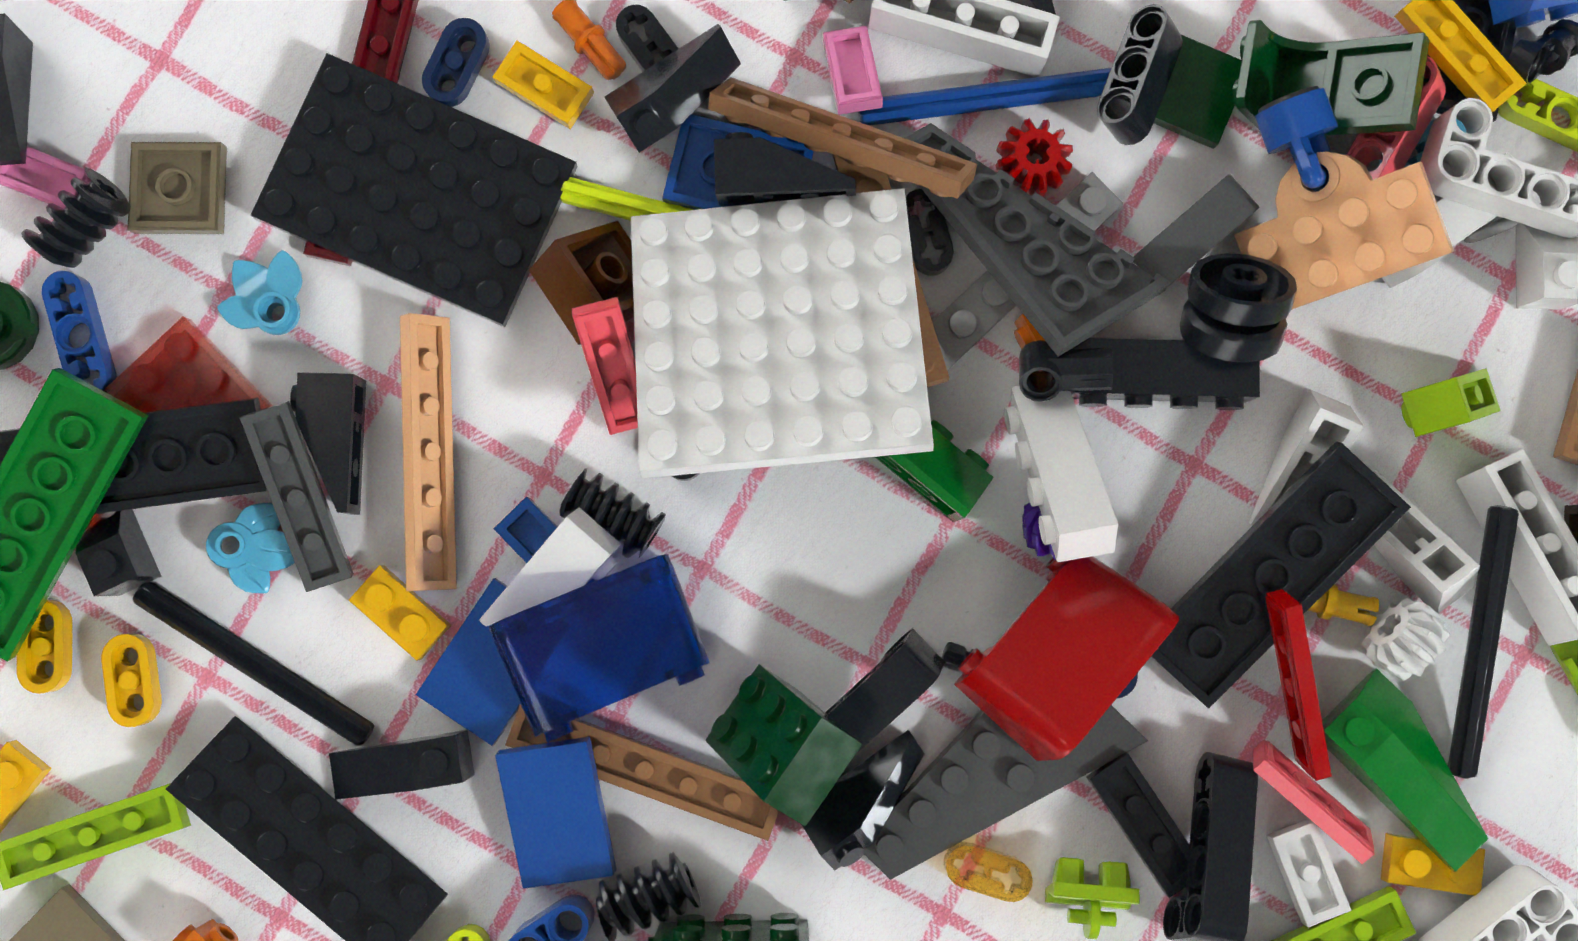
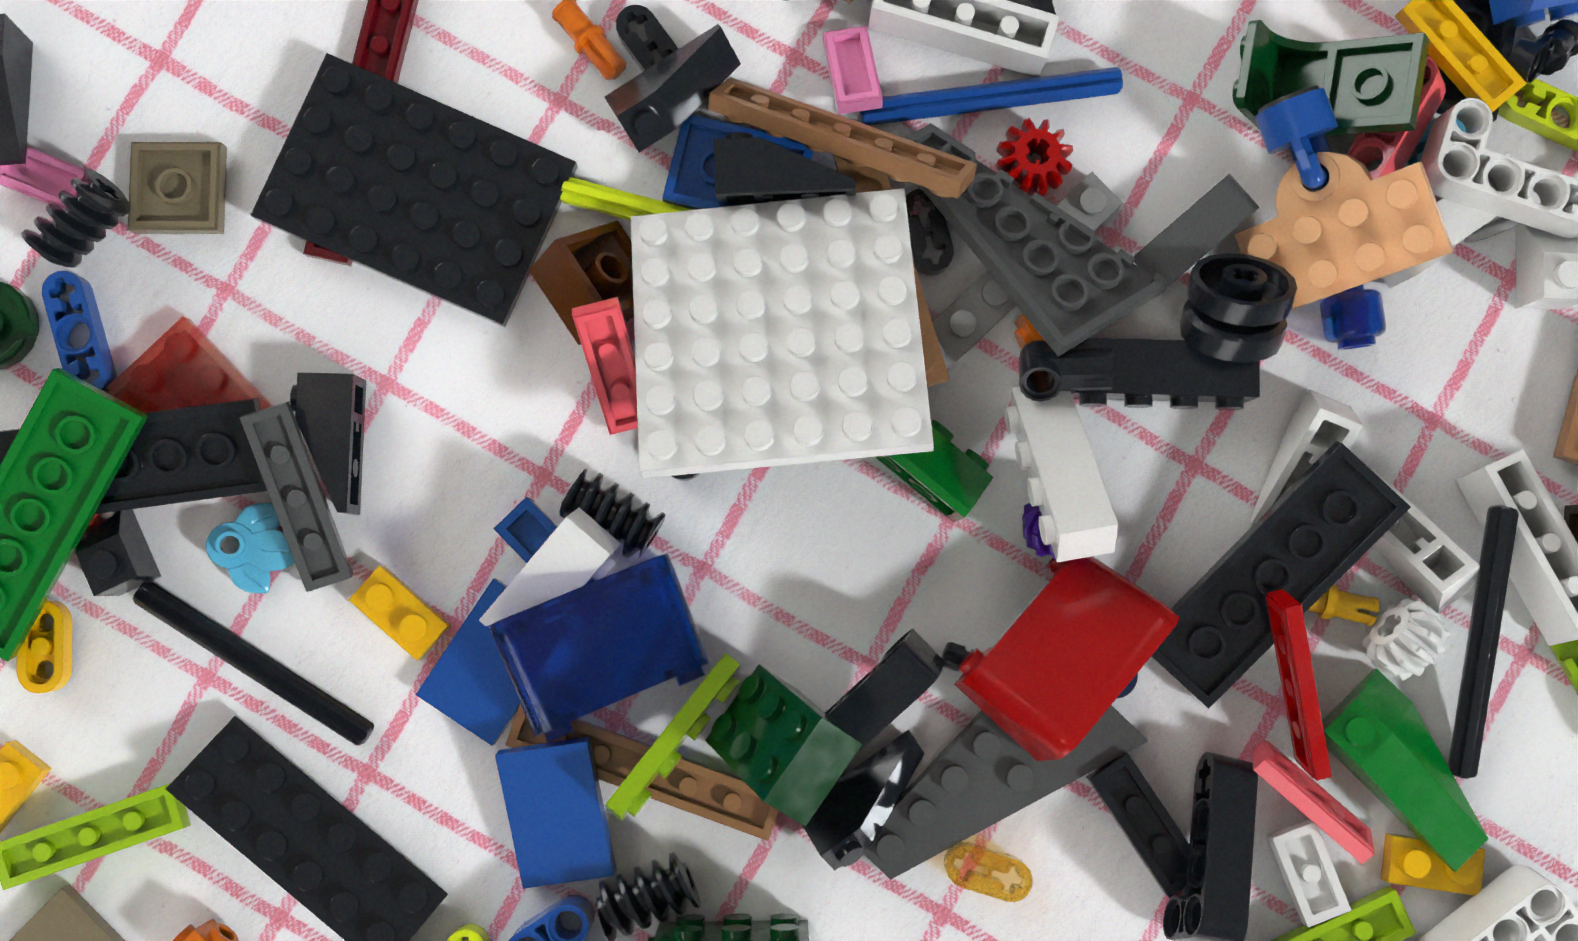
(127, 680): yellow plate -> none
(261, 291): medium azure plate -> none
(402, 765): black slope -> none
(427, 452): light nougat plate -> none
(453, 64): dark blue plate -> none
(543, 84): yellow plate -> none
(663, 754): none -> lime plate
(1112, 892): lime hips -> none
(1140, 75): black beam -> none
(1199, 93): dark green tile -> none
(1353, 318): none -> clear blue head
(1449, 403): lime slope -> none

